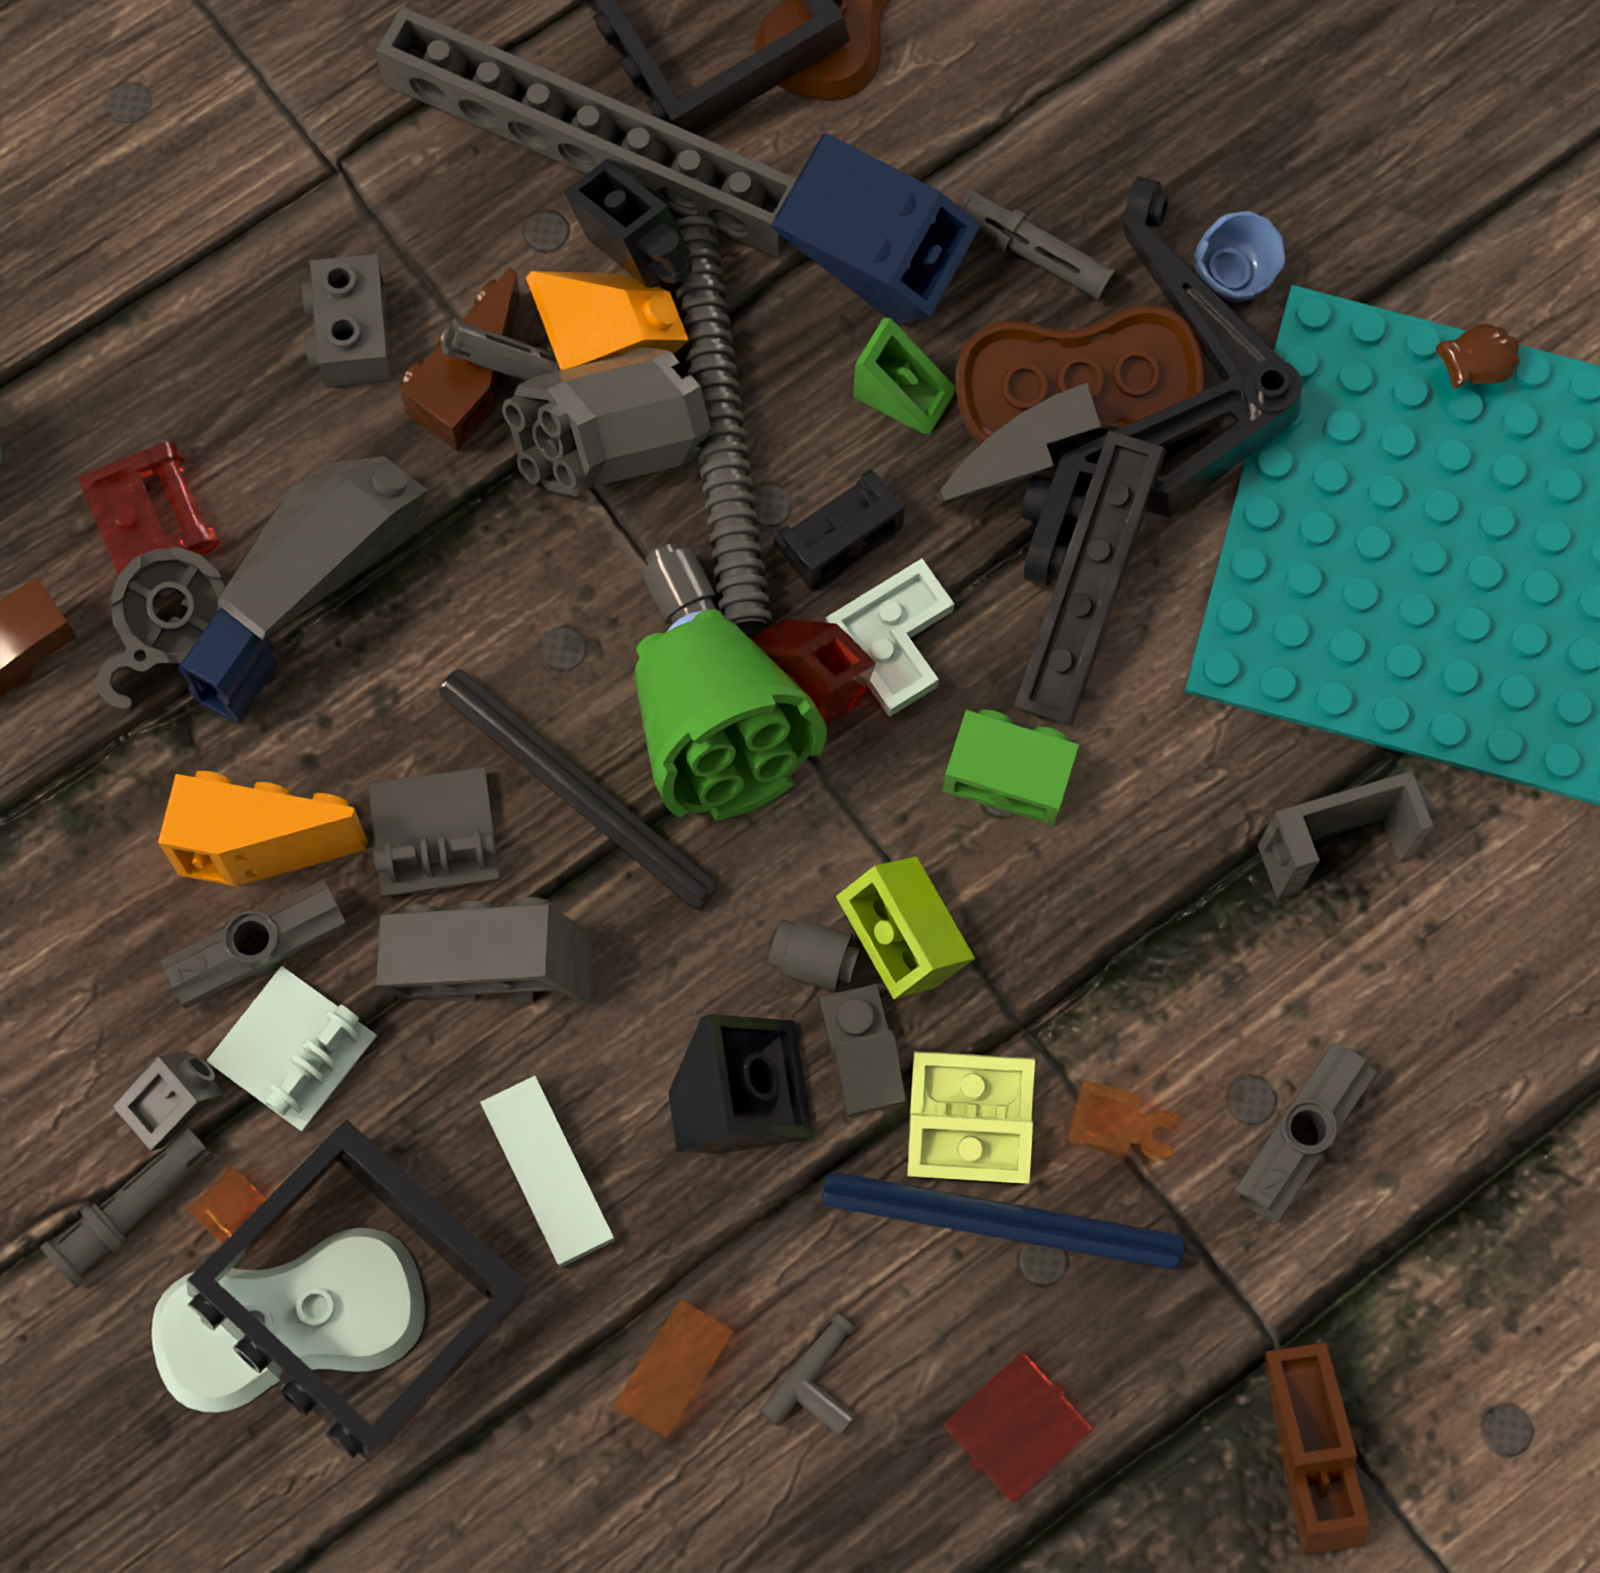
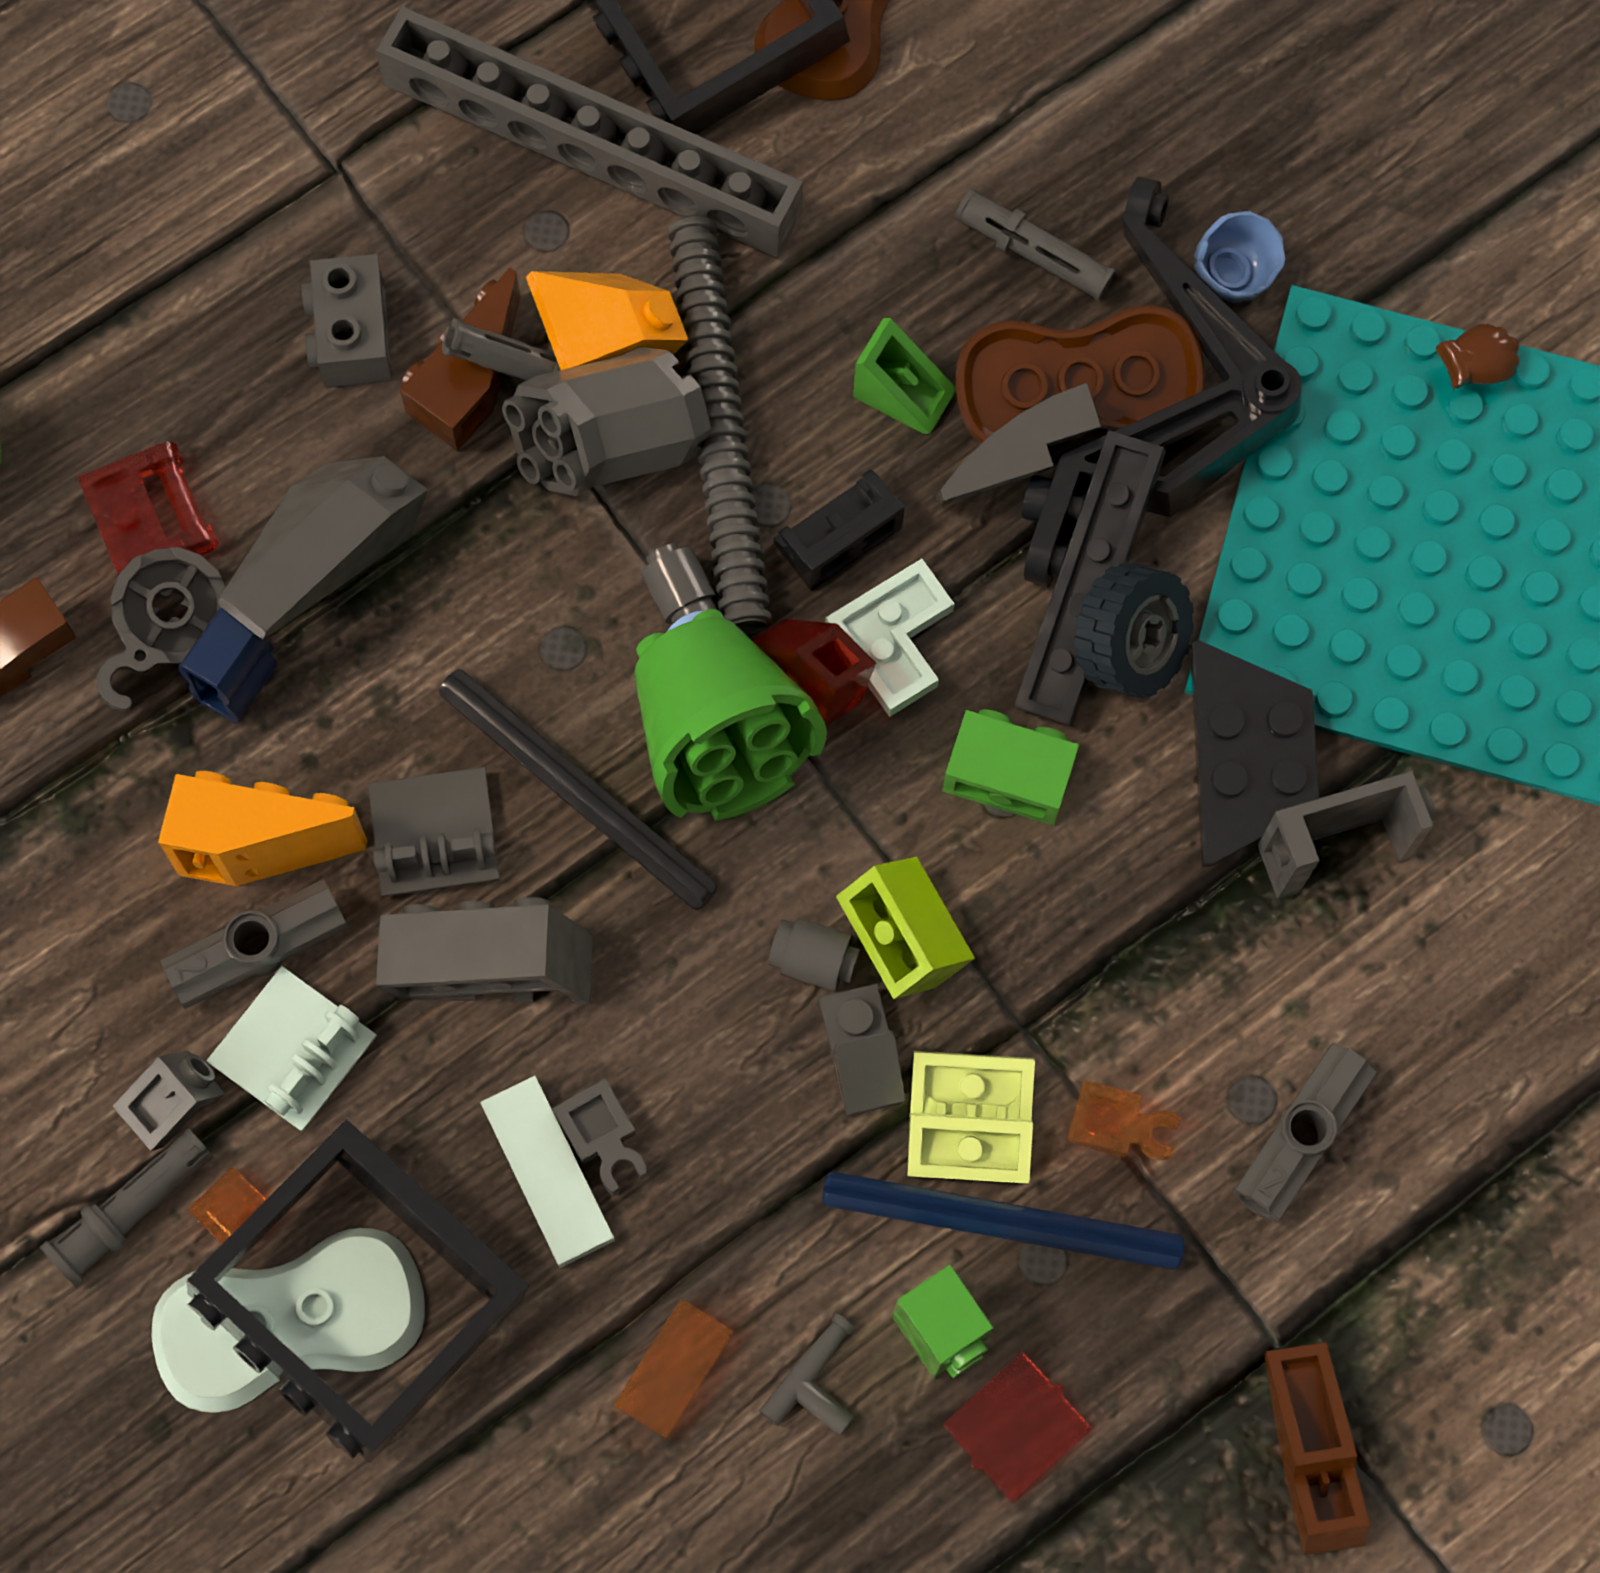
(597, 1128): none -> dark grey plate
(629, 225): black brick -> none
(740, 1087): black slope -> none
(876, 229): dark blue slope -> none
(943, 1324): none -> bright green brick
(1134, 629): none -> black wheel
(1250, 749): none -> black wing

